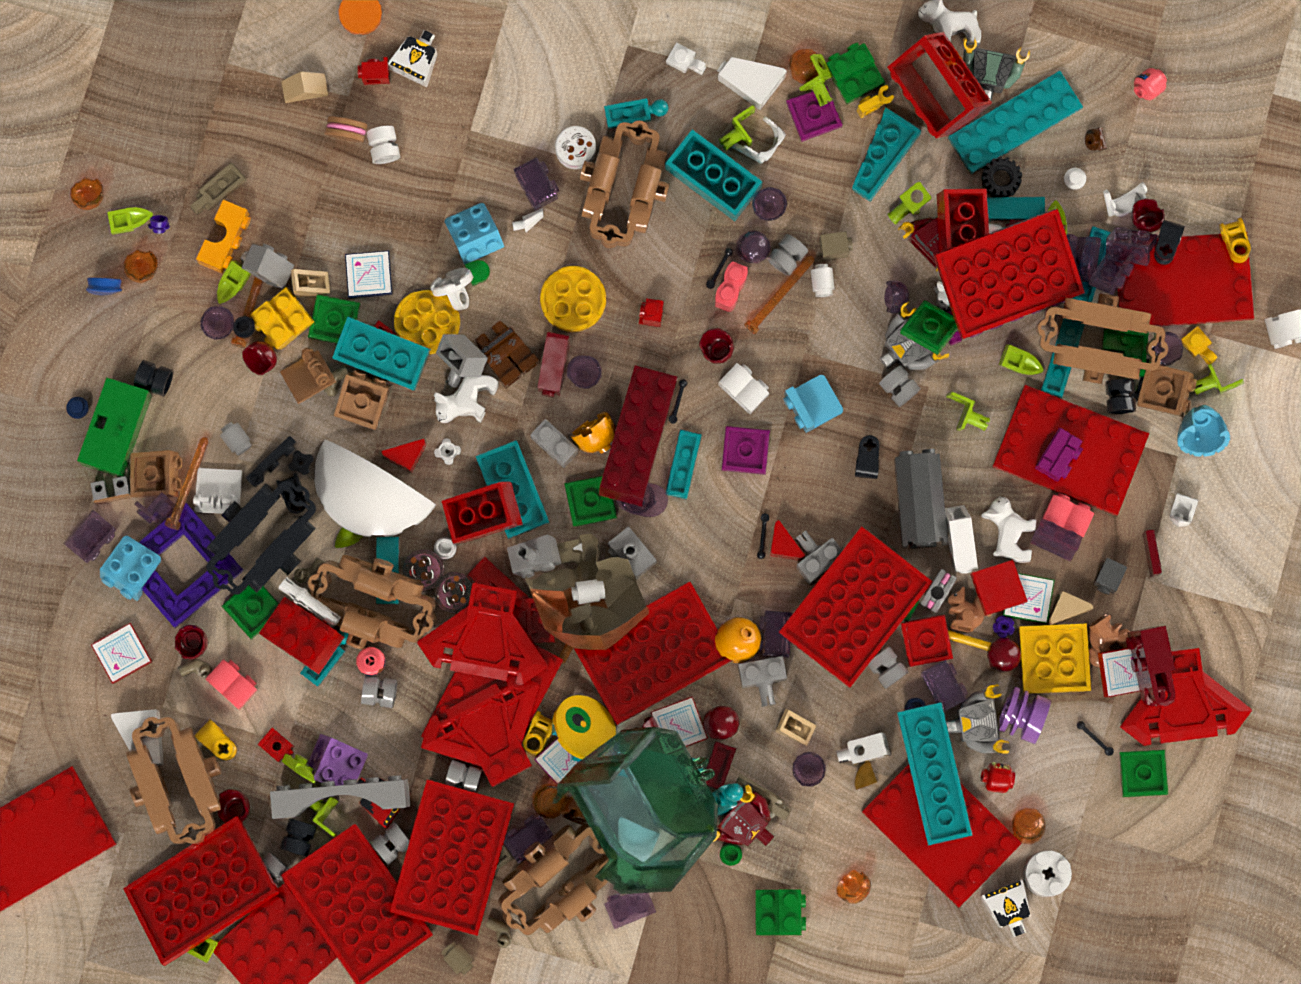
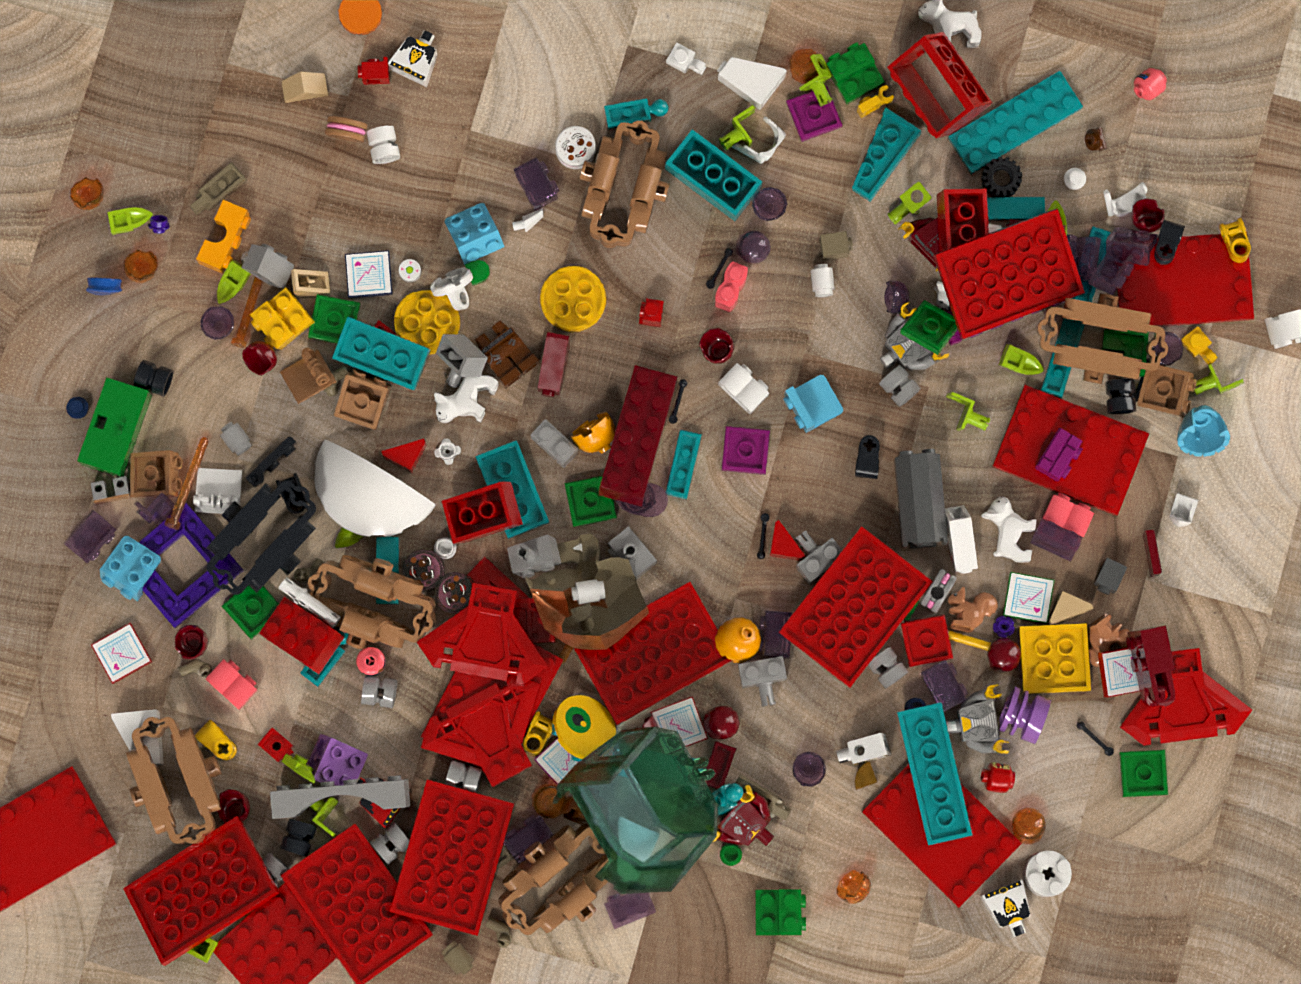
(244, 327): black plate -> none
(297, 457): black plate -> none
(410, 270): none -> white tile
(584, 371): clear purple hair -> none
(753, 325): clear orange bar -> none
(785, 257): light grey wheel -> none
(795, 727): tan slope -> none
(993, 69): torso -> none
(999, 587): red tile -> none

